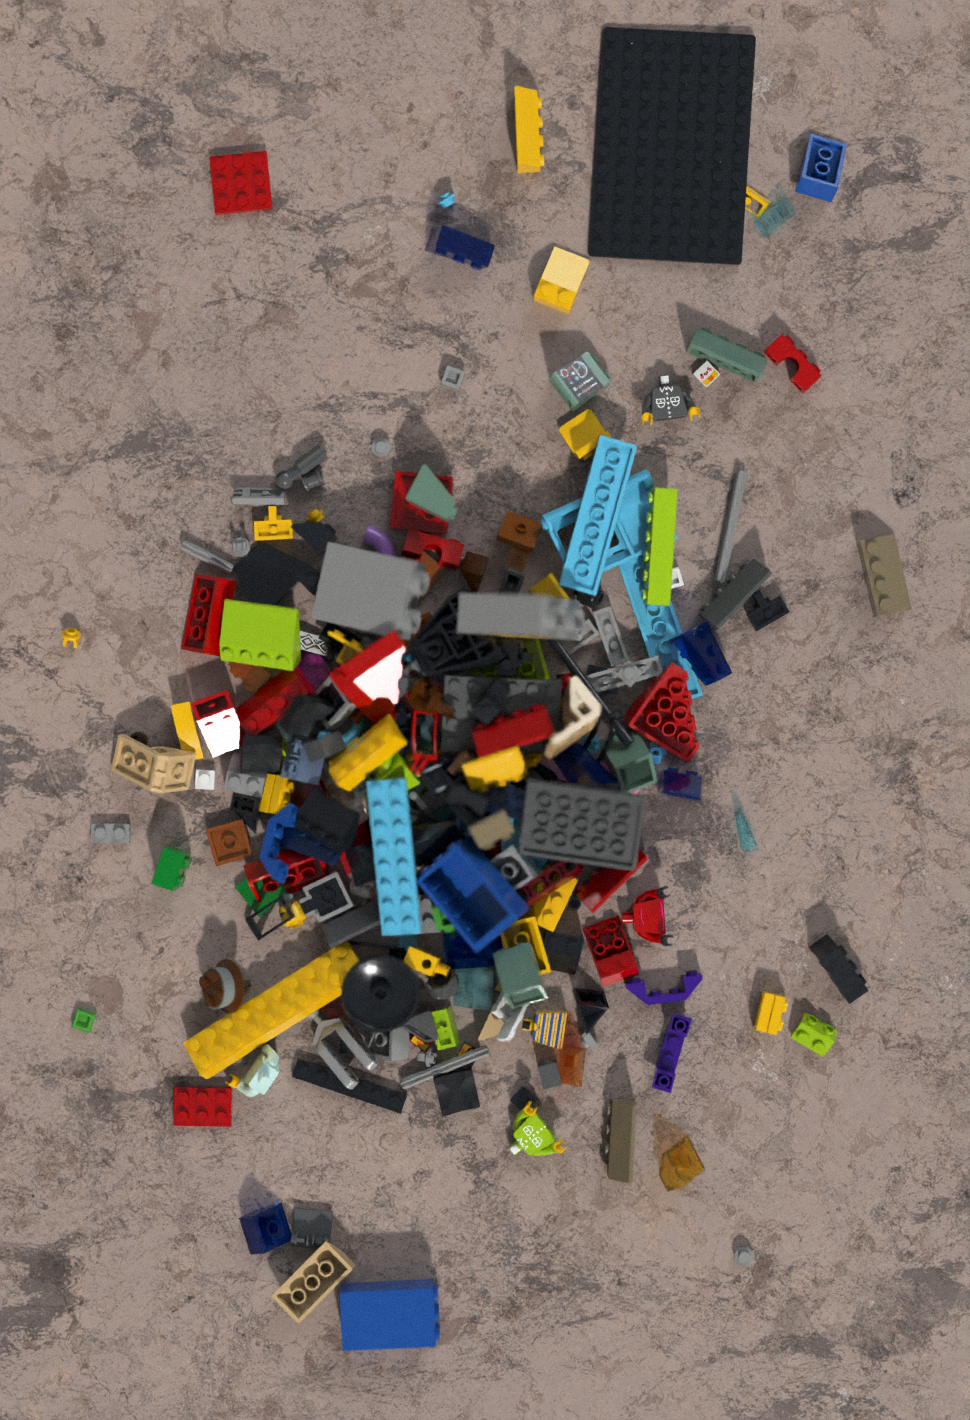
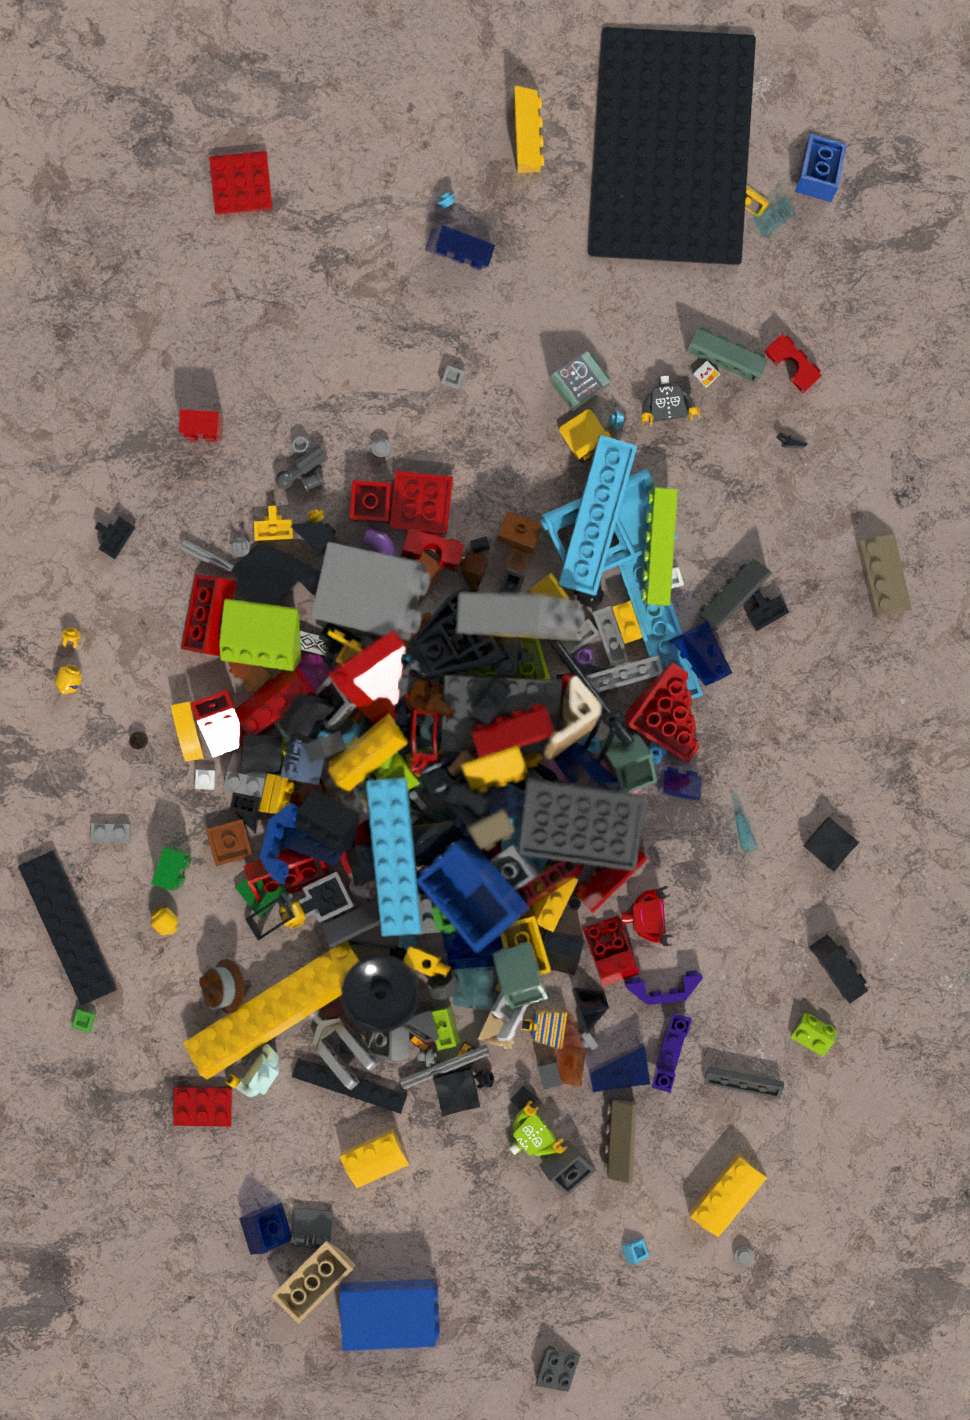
(67, 927): none -> black plate
(68, 679): none -> yellow head
(115, 536): none -> black hinge
(153, 768): tan bracket -> none
(164, 921): none -> yellow head
(201, 424): none -> red brick
(259, 496): light grey hinge -> none
(300, 445): none -> light grey plate
(370, 501): none -> red brick
(374, 1159): none -> yellow slope
(432, 496): sand green slope -> none
(480, 544): none -> black hinge
(486, 1077): none -> black plate
(507, 1044): none -> tan plate
(557, 1369): none -> dark grey hinge
(561, 280): yellow slope -> none
(567, 1168): none -> dark grey slope
(583, 657): none -> medium lavender plate
(616, 420): none -> medium azure plate
(623, 1071): none -> clear blue wedge
(627, 622): none -> yellow brick
(629, 673): light grey plate -> none
(635, 1251): none -> medium azure slope
(680, 1165): clear yellow slope -> none
(727, 1195): none -> yellow slope
(730, 526): light grey axle -> none
(744, 1082): none -> dark grey plate
(770, 1012): yellow brick -> none
(791, 441): none -> black bar
(831, 844): none -> black brick

